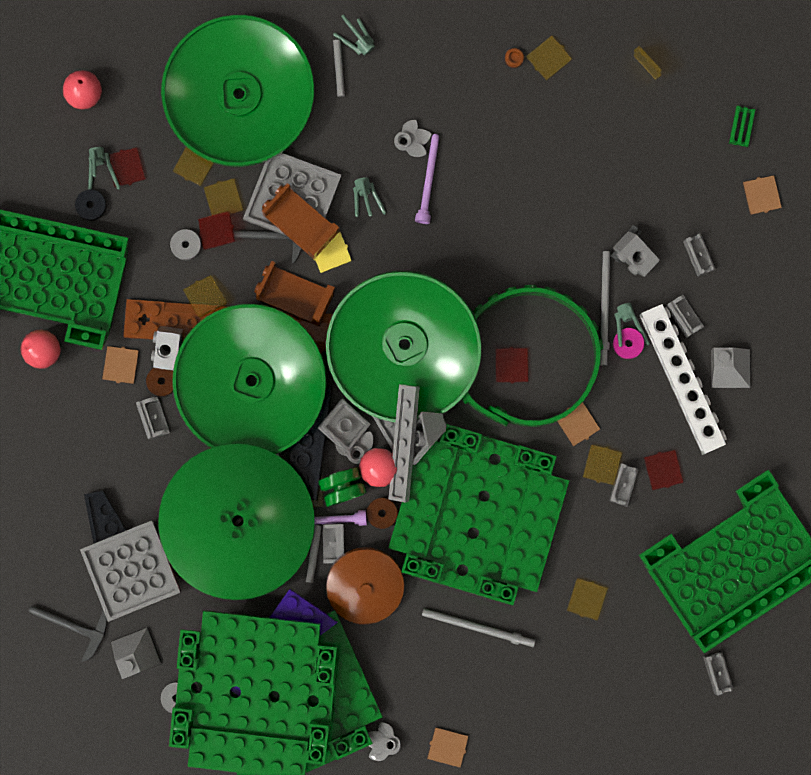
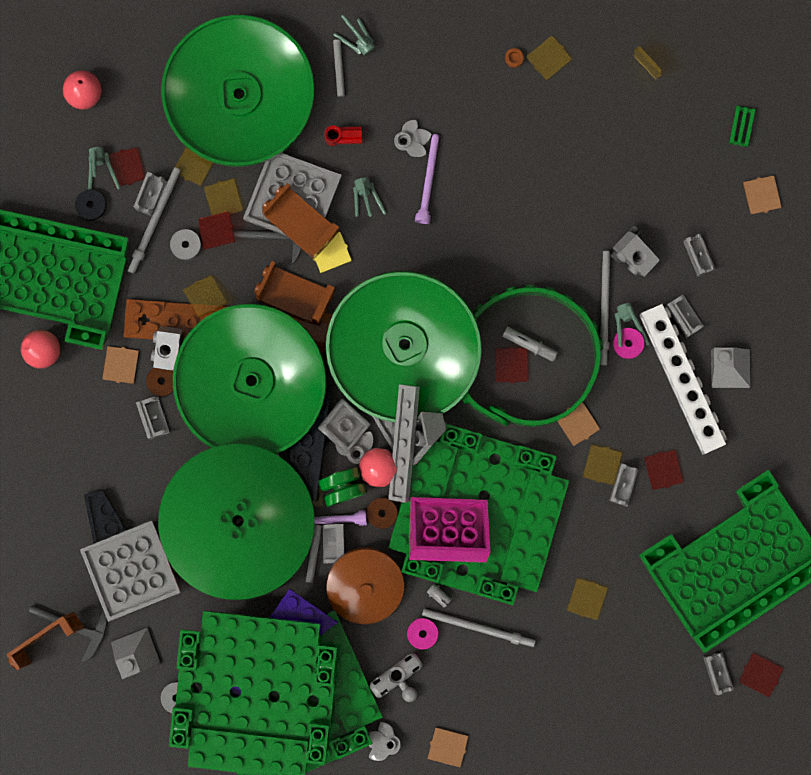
(69, 623): none -> dark orange panel
(138, 254): none -> light grey bar
(150, 194): none -> light grey hinge
(346, 135): none -> red piece
(409, 693): none -> light grey piece
(427, 641): none -> dark pink piece
(439, 595): none -> light grey pin
(449, 530): none -> dark pink slope
(530, 344): none -> light grey axle
(761, 675): none -> clear red piece

